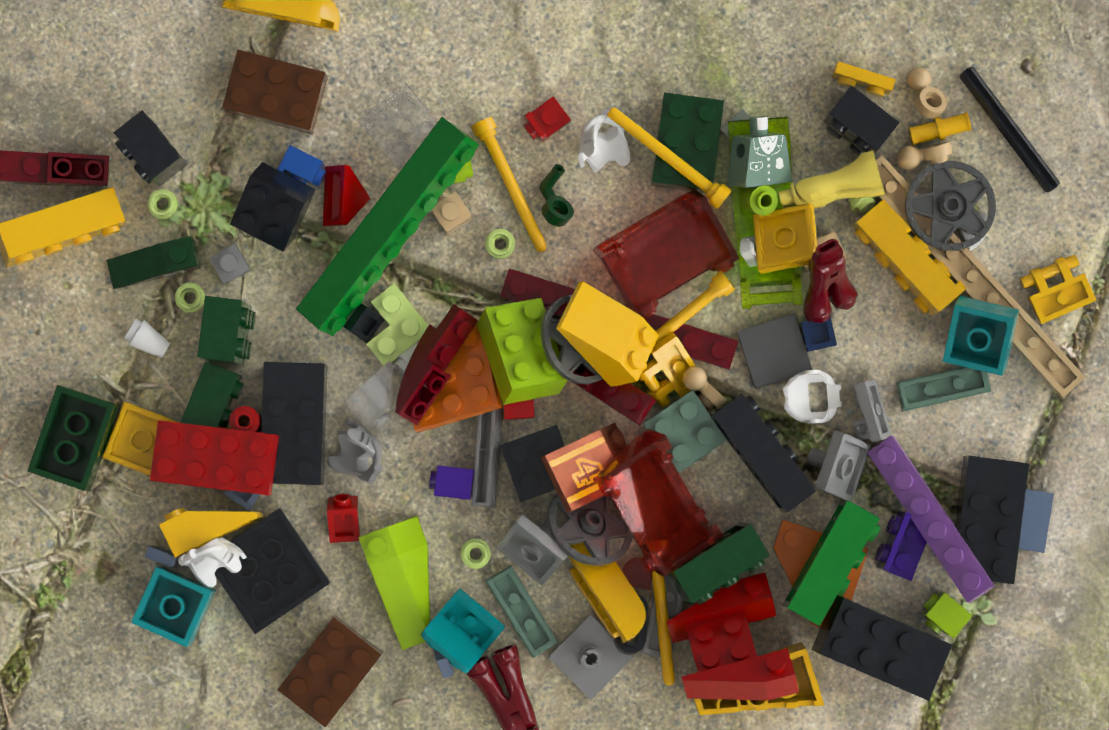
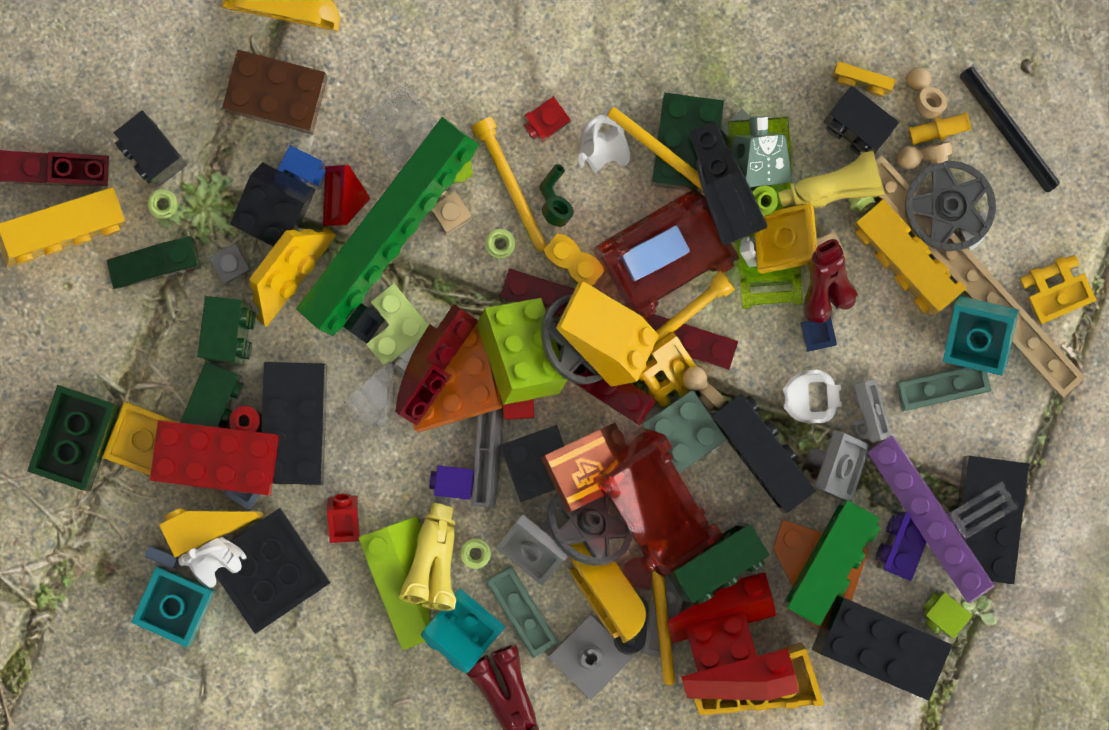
(146, 338): white cone -> none
(181, 293): yellowish green plate -> none
(286, 268): none -> yellow wing
(330, 671): reddish brown brick -> none
(355, 449): light grey helmet -> none
(431, 569): none -> light yellow piece
(444, 664): sand blue tile -> none
(566, 256): none -> yellow brick
(655, 253): none -> light blue slope
(725, 186): none -> black piece
(774, 350): dark grey tile -> none
(1005, 496): none -> clear tile
(1035, 520): sand blue tile -> none

